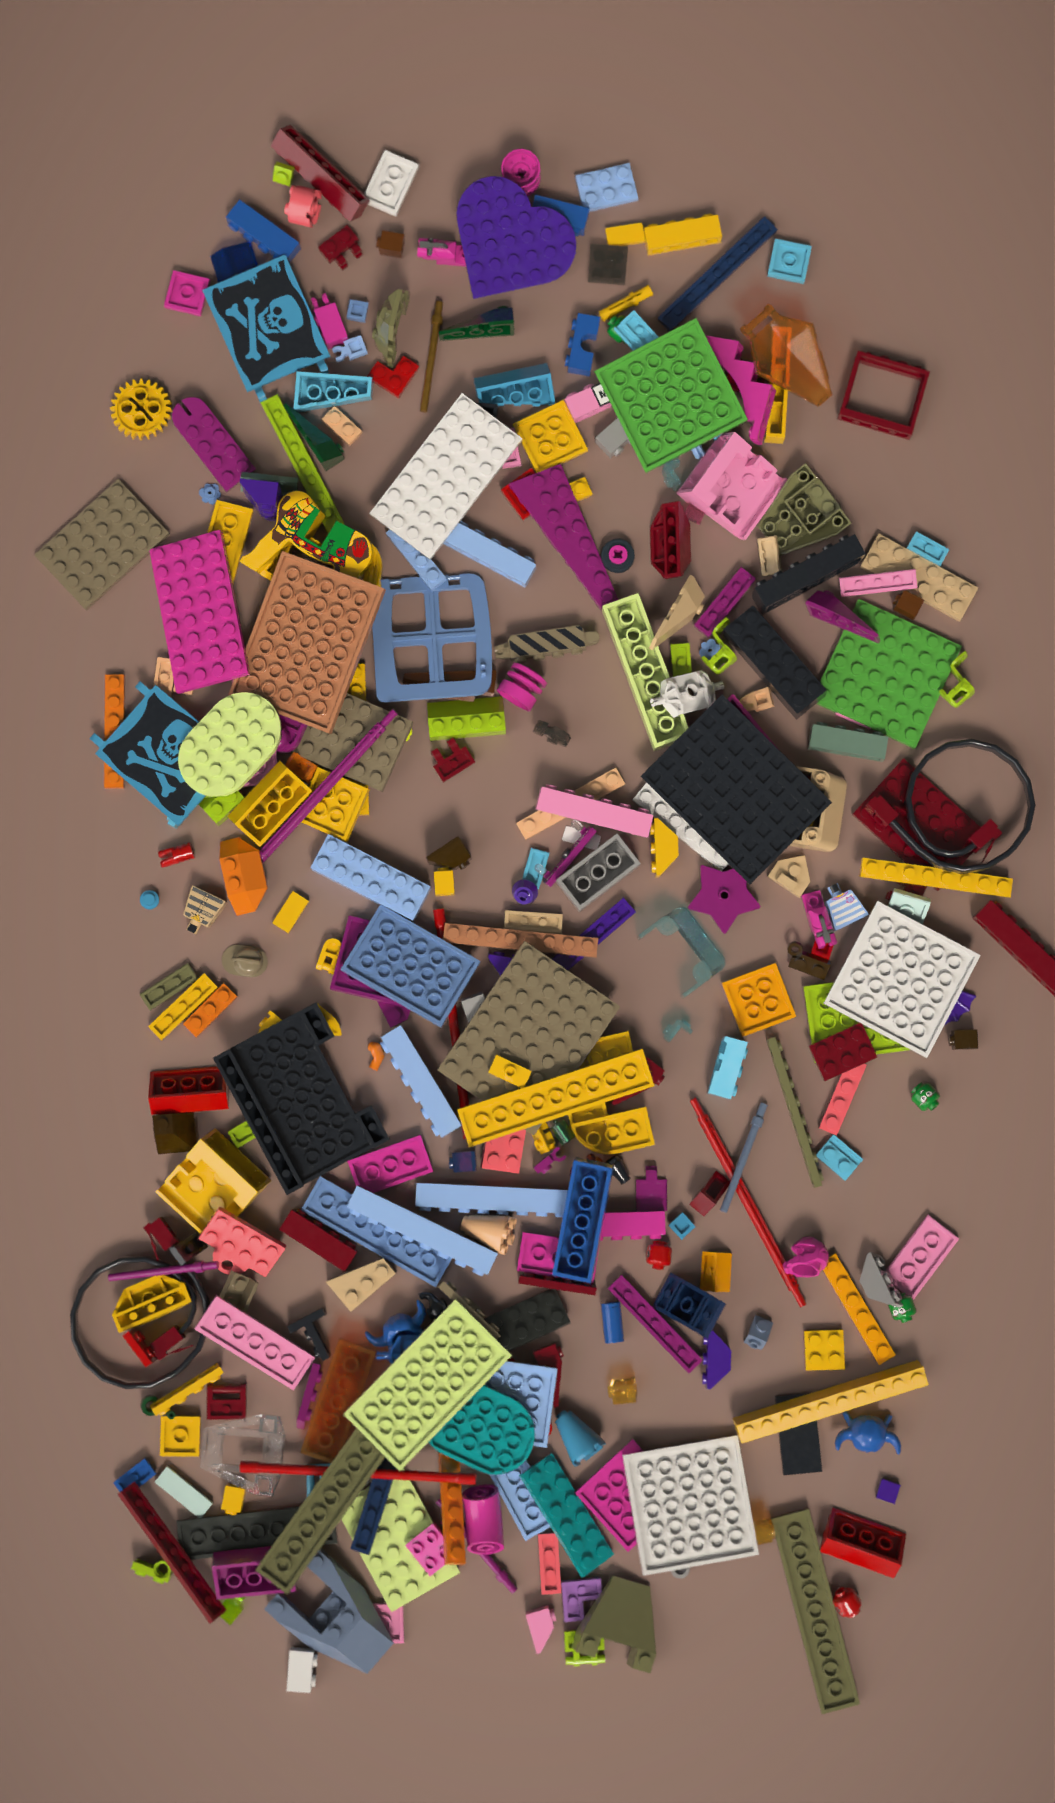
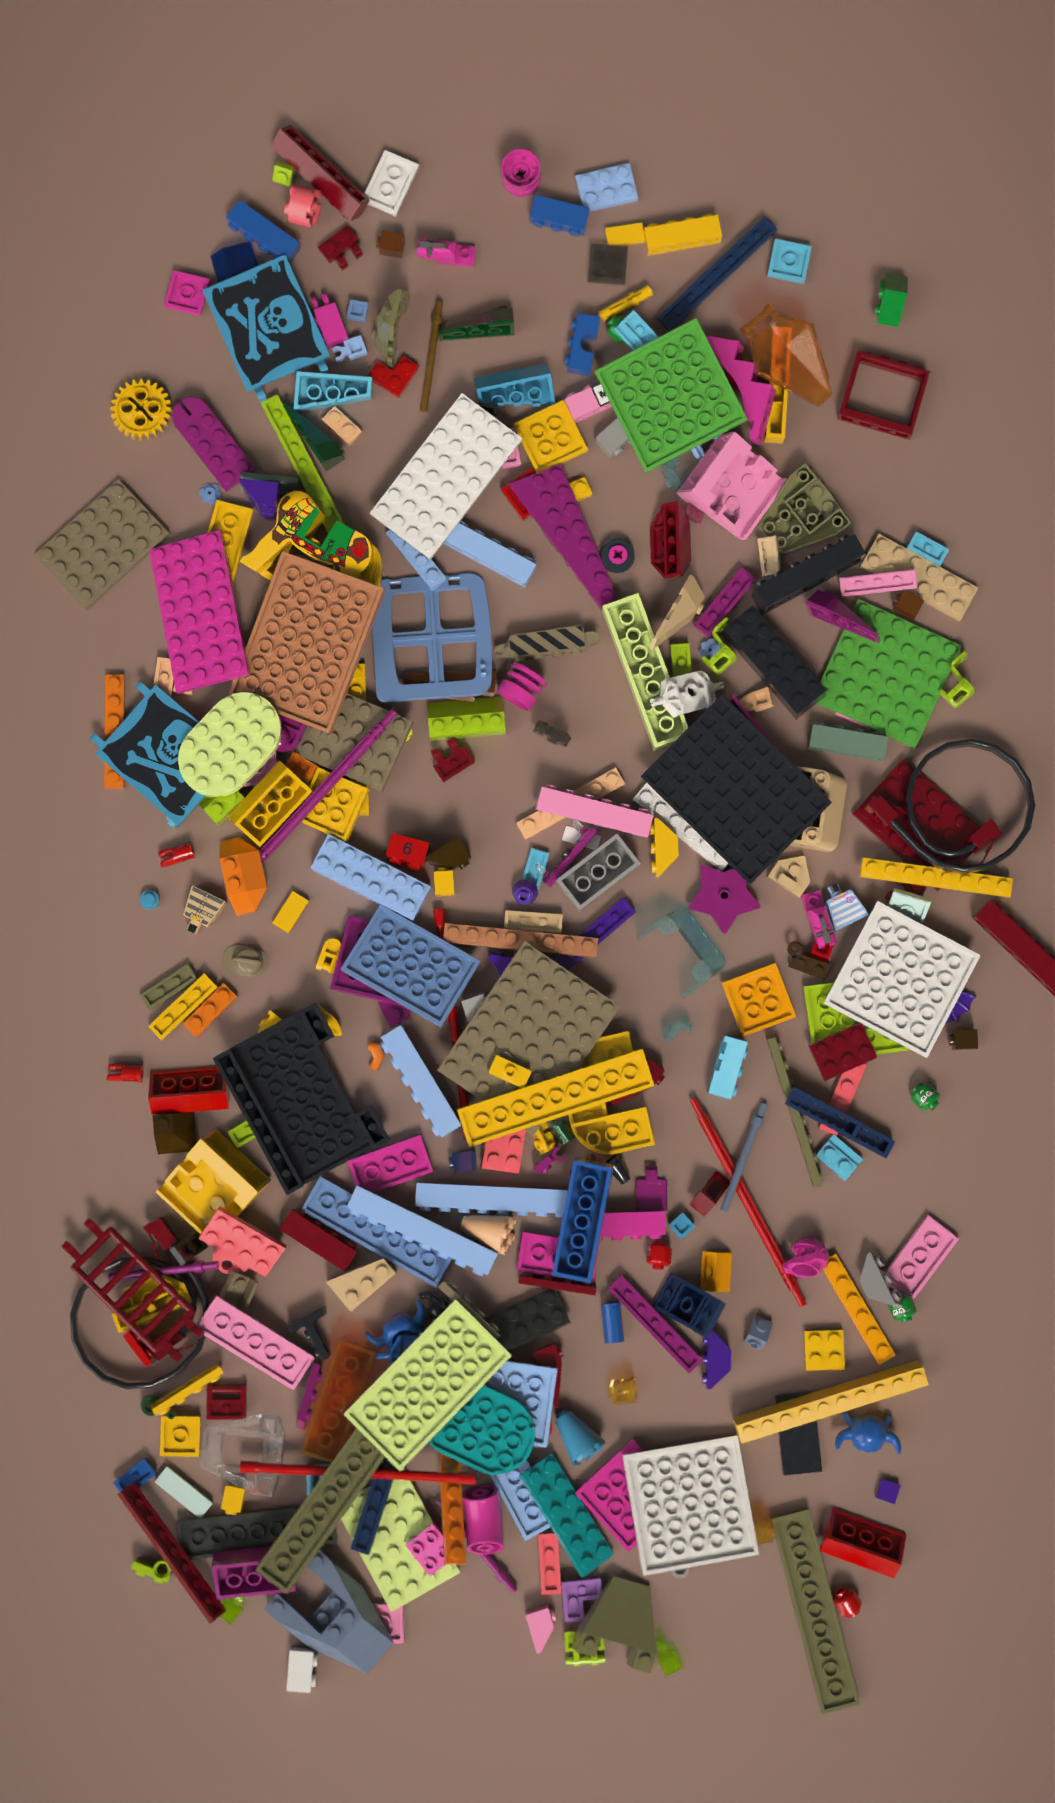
(116, 1306): none -> dark red bar
(128, 1073): none -> red hinge
(407, 851): none -> red brick
(509, 241): dark purple plate -> none
(668, 1660): none -> clear neon green plate
(839, 1122): none -> dark blue slope
(893, 297): none -> green brick

